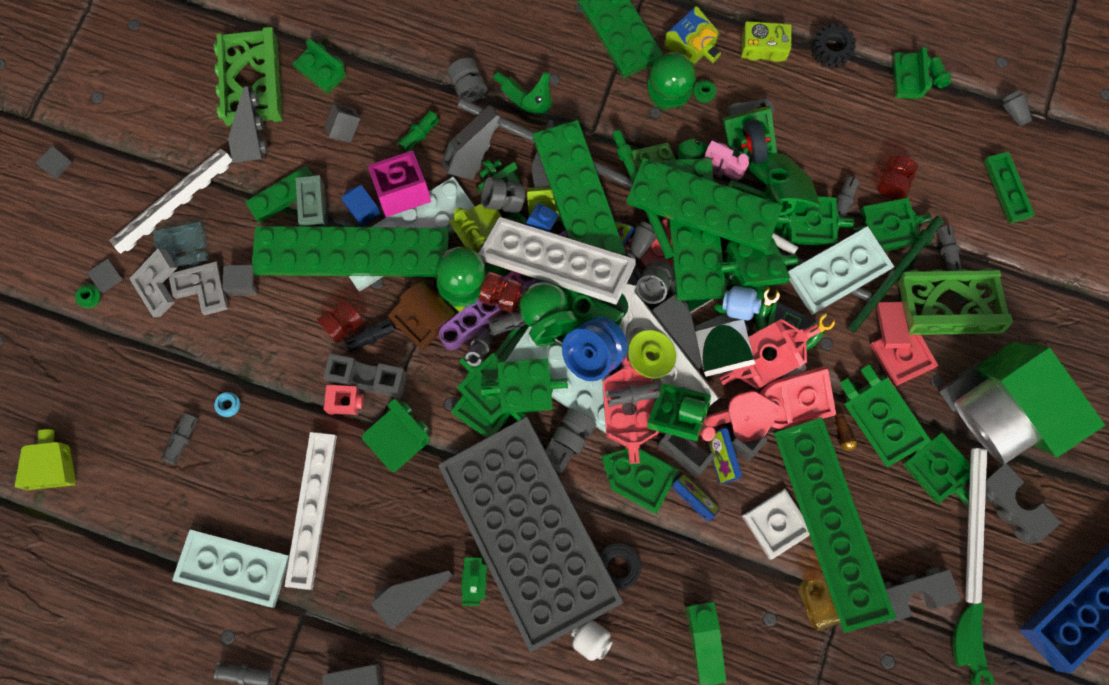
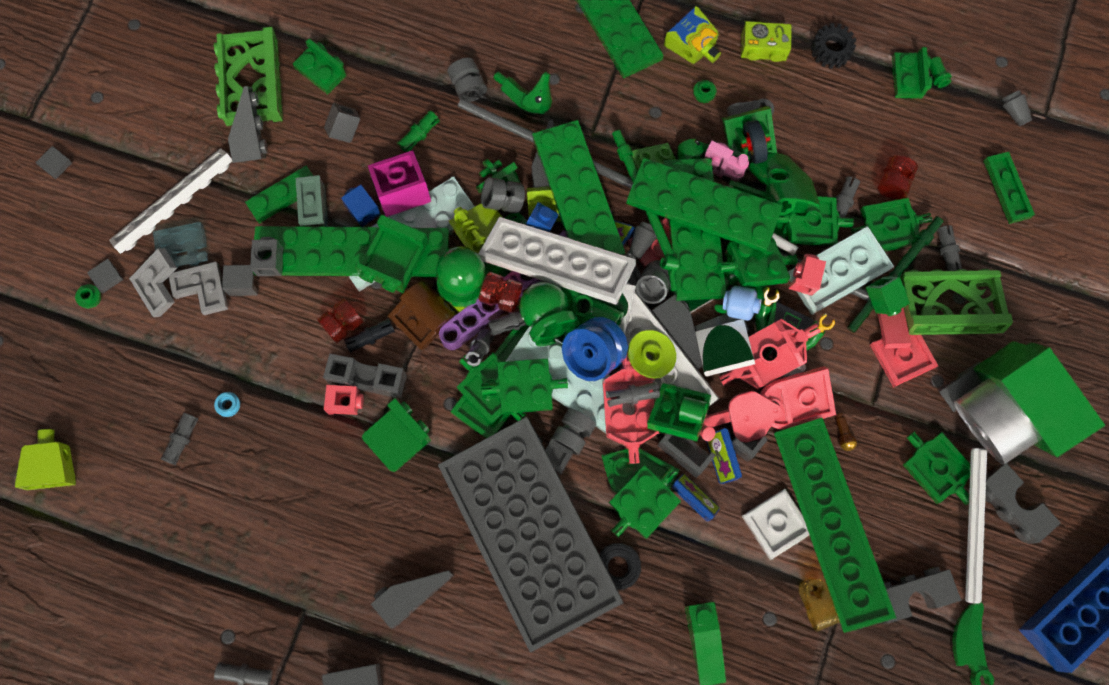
(231, 568): light aqua plate -> none
(270, 266): none -> dark grey brick
(311, 511): white plate -> none
(392, 255): none -> green panel
(468, 147): dark grey slope -> none
(473, 581): green piece -> none
(591, 640): white head -> none
(644, 502): none -> green plate
(671, 80): green tile -> none
(671, 264): none -> green hand
(808, 275): none -> coral brick
(884, 417): green tile -> none
(888, 295): none -> green brick

